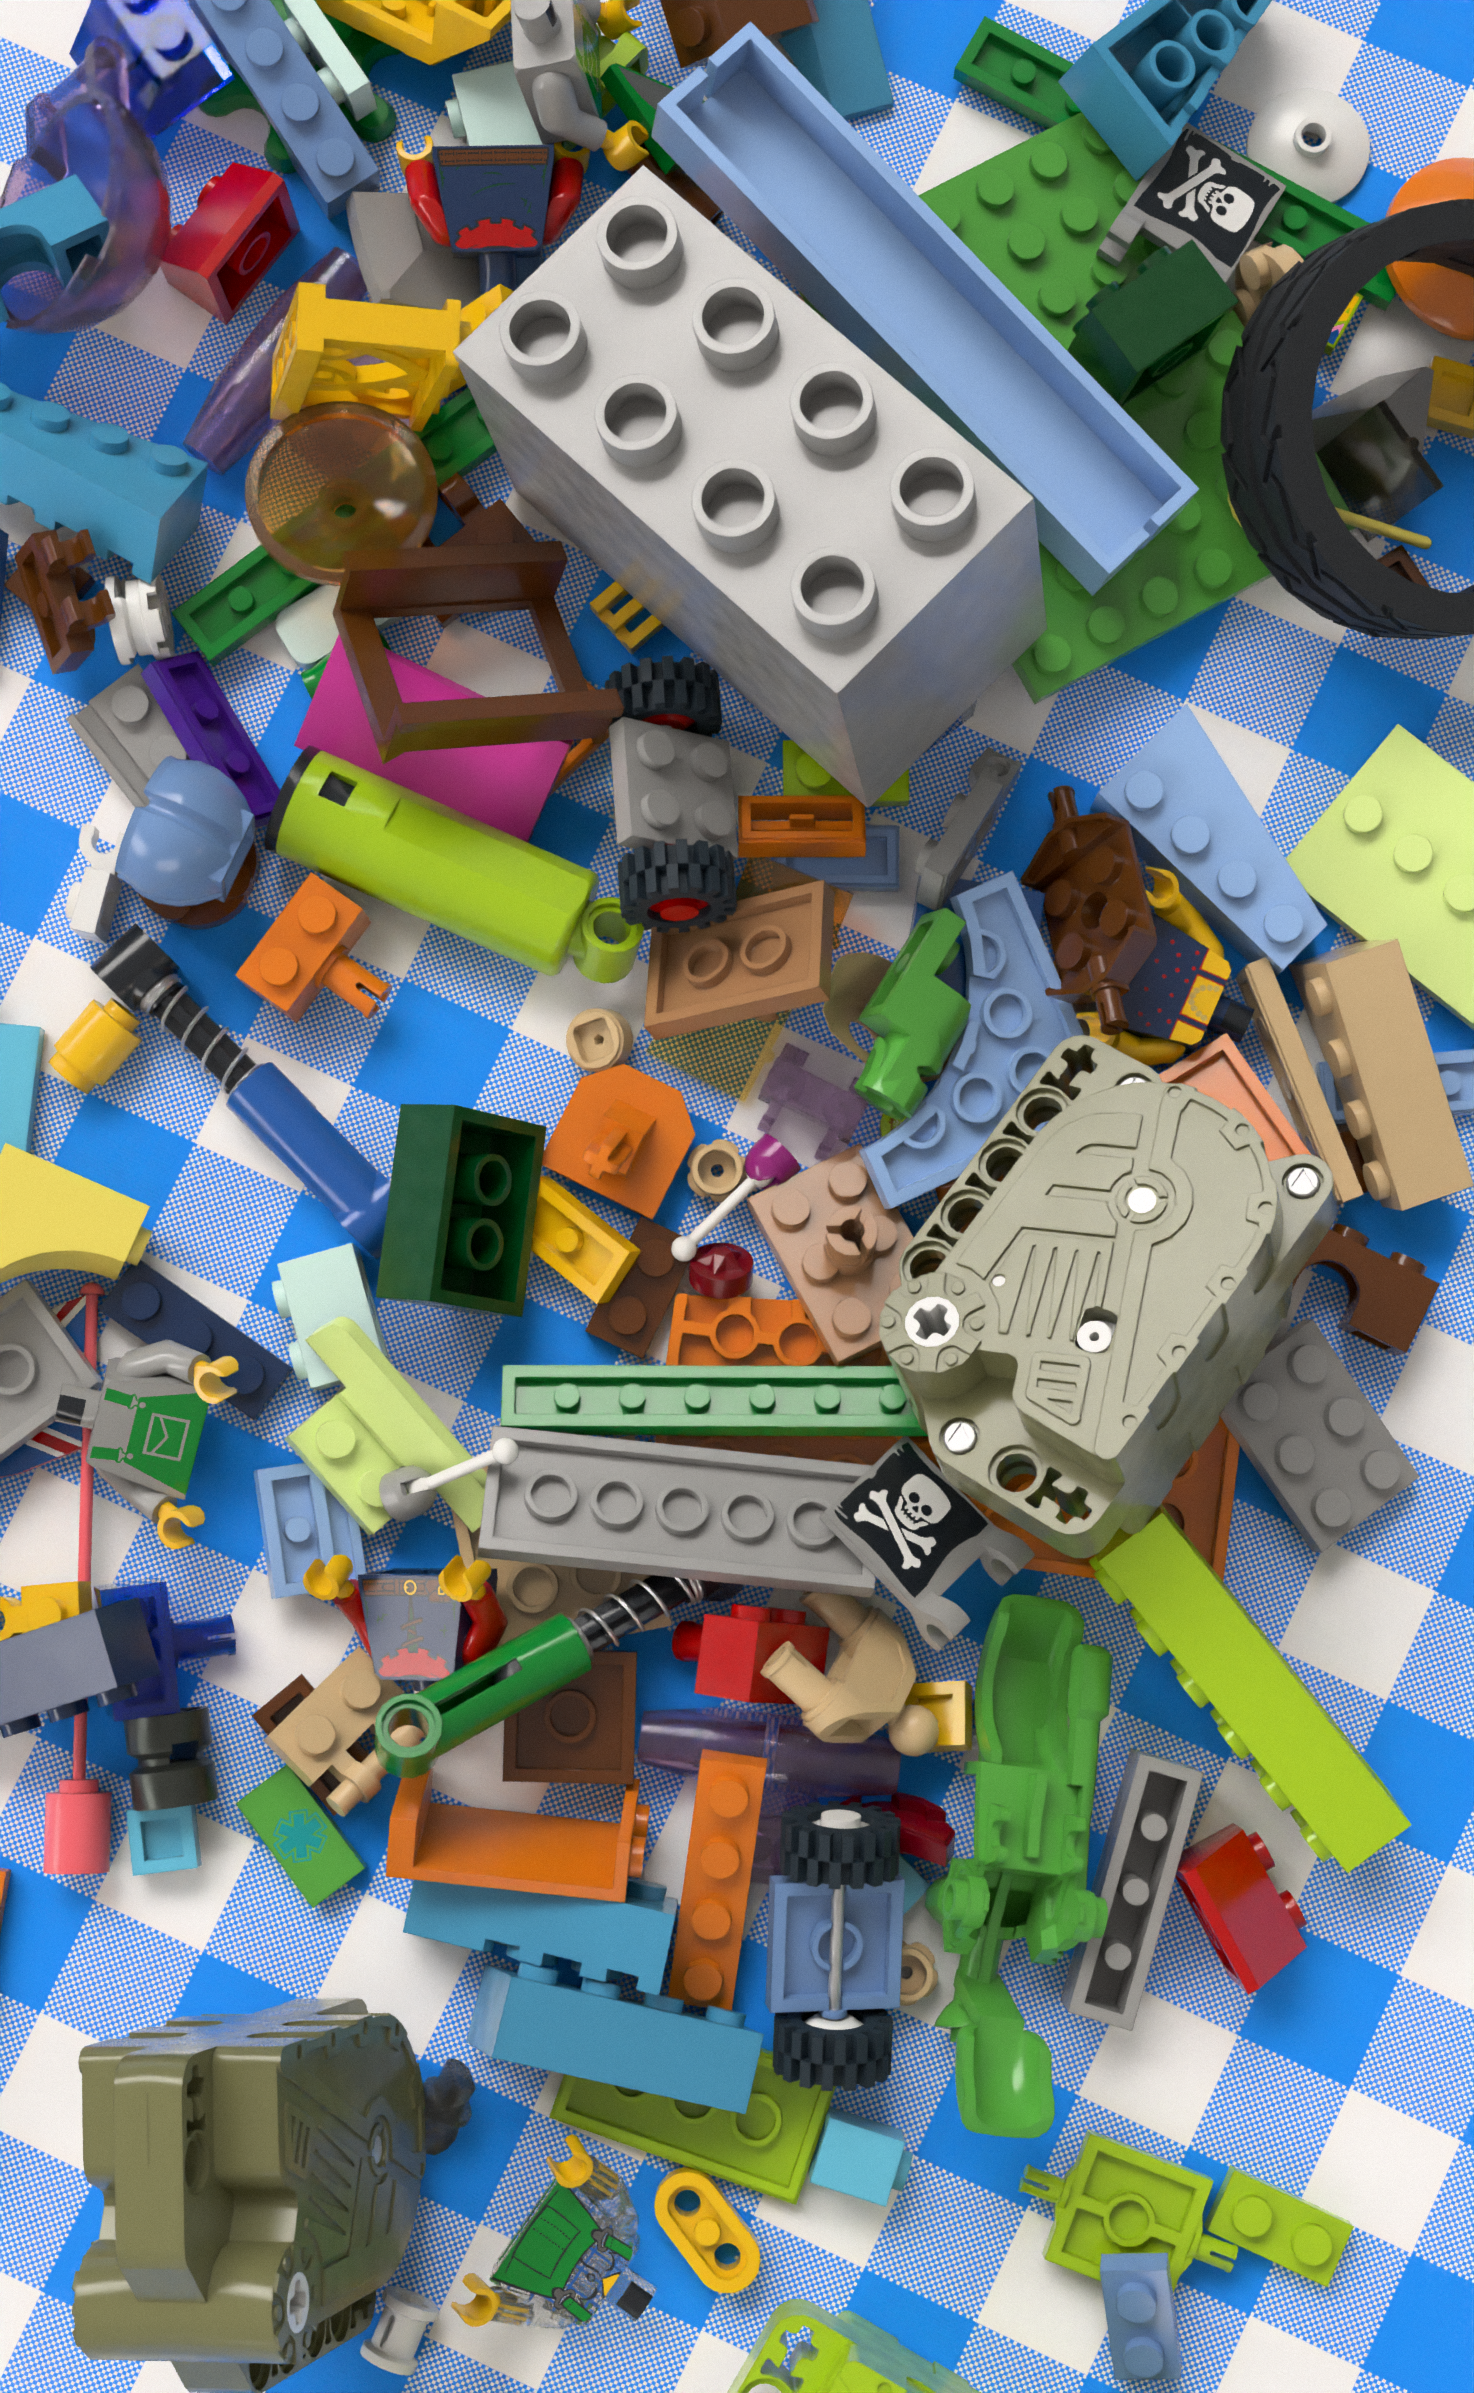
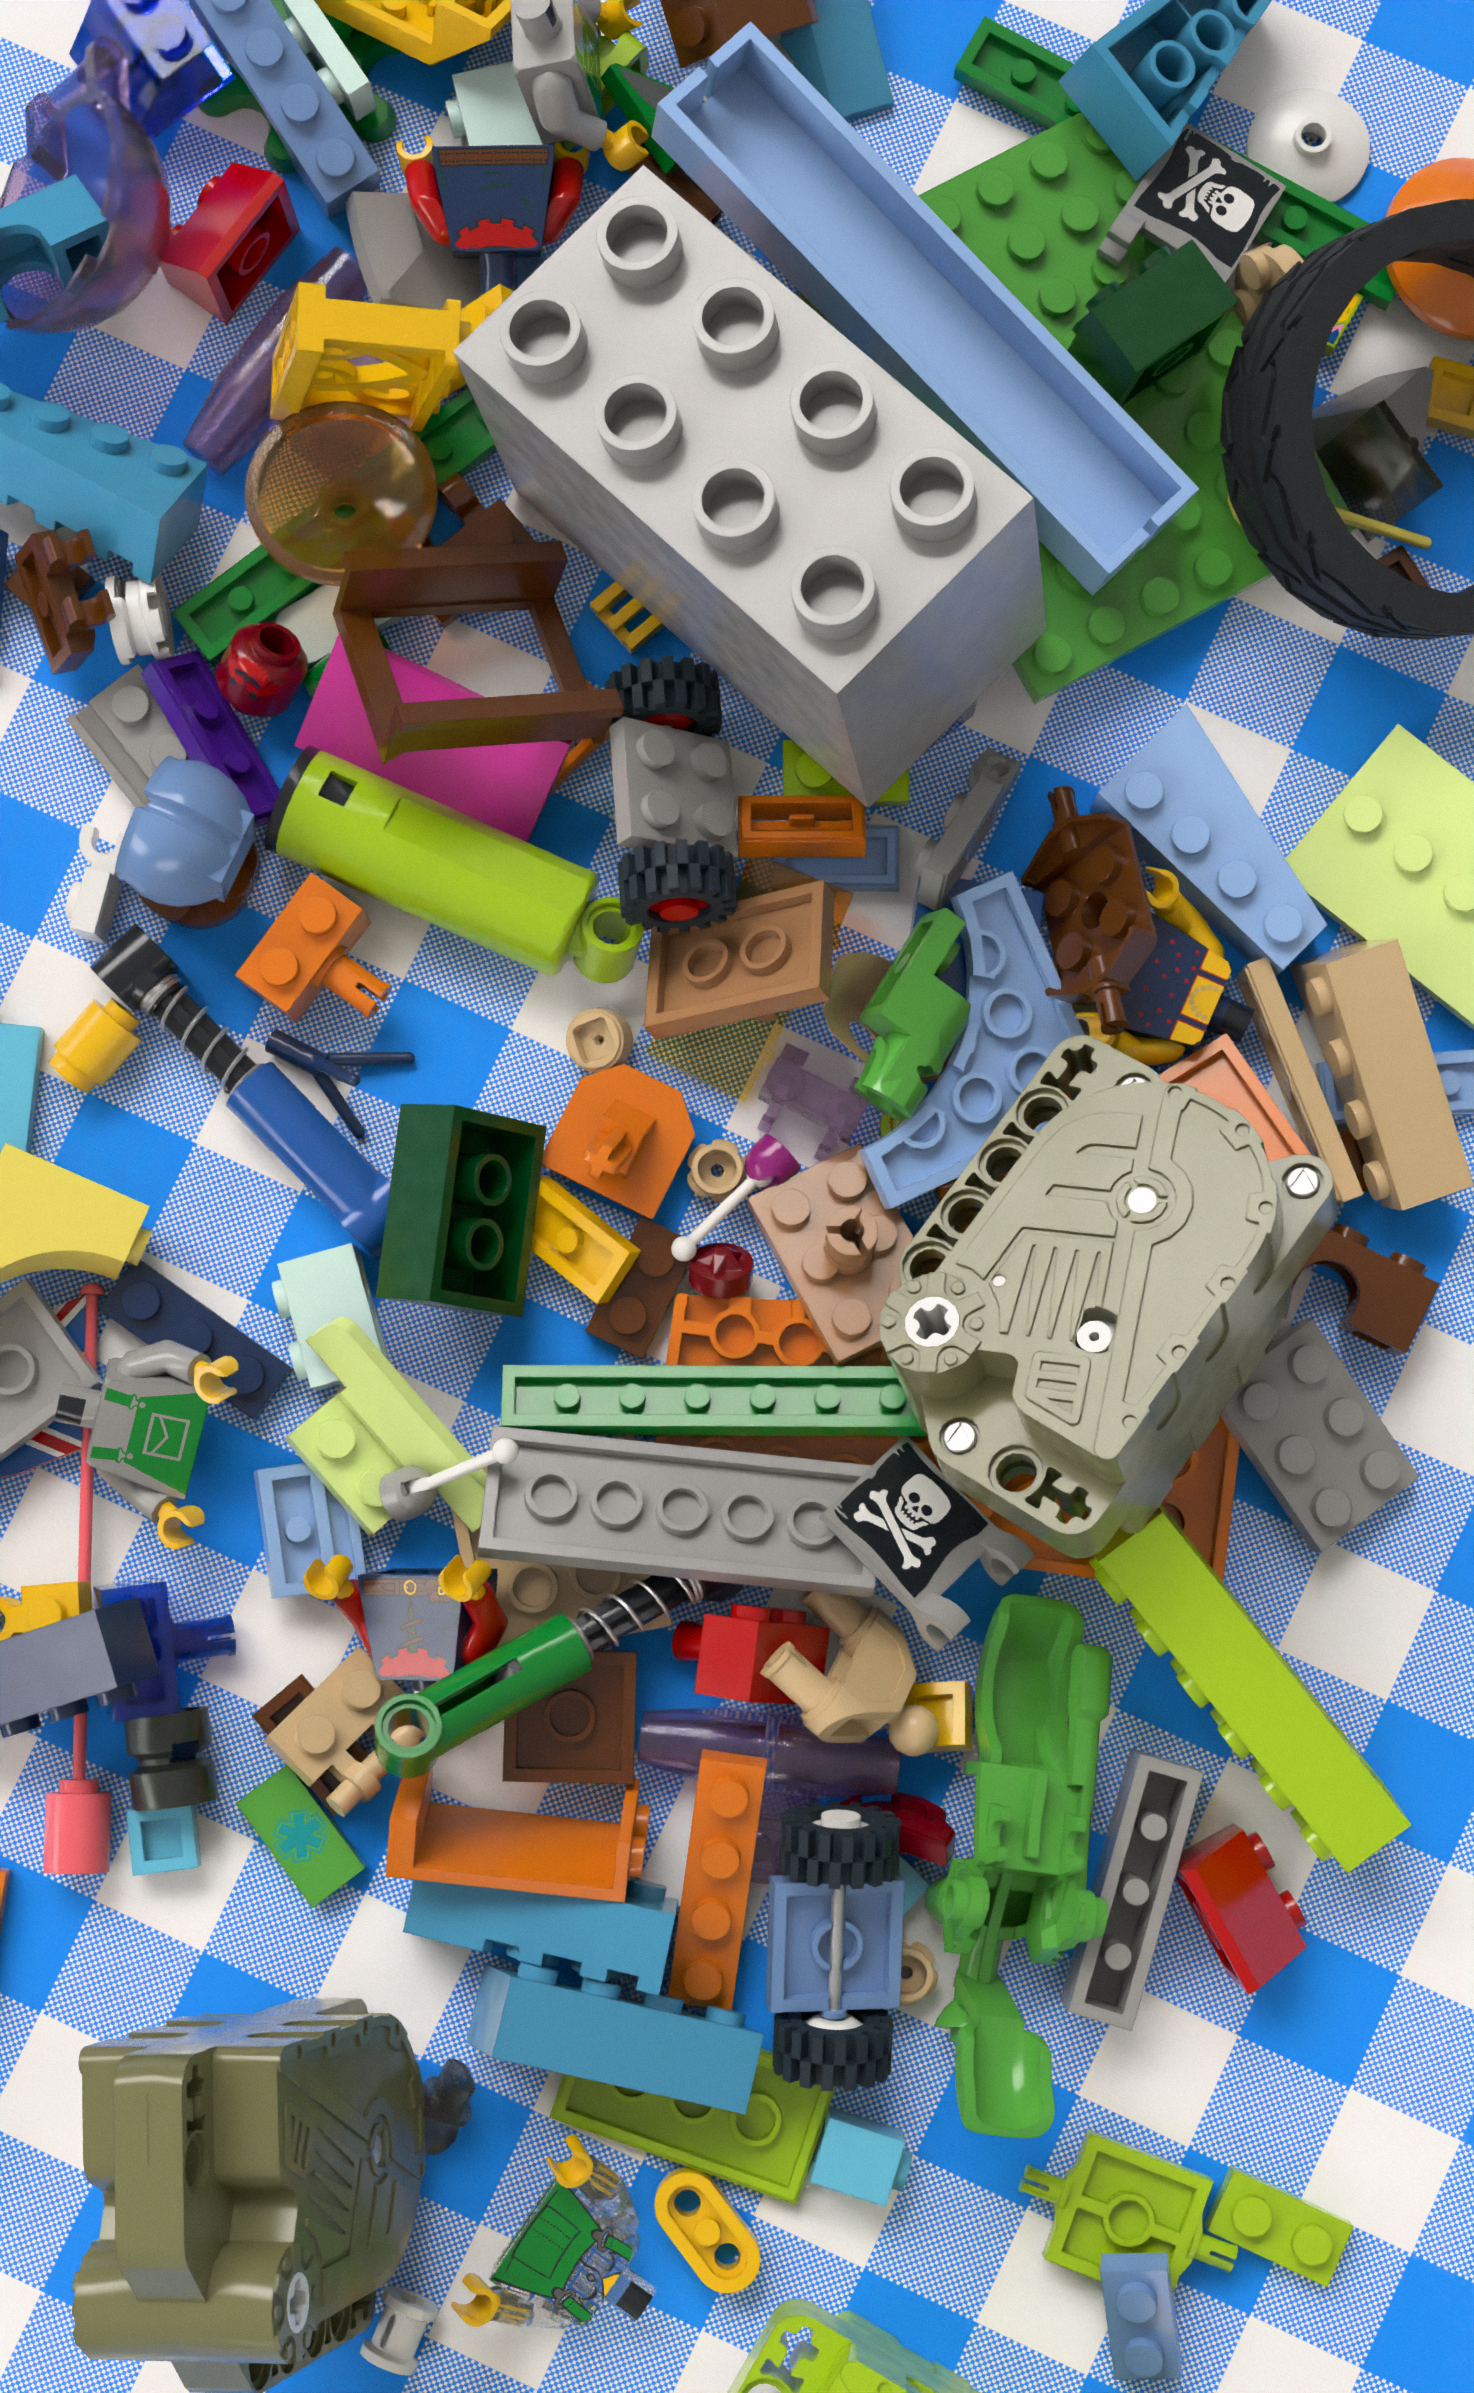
(262, 669): none -> dark red head
(323, 1065): none -> dark blue plant

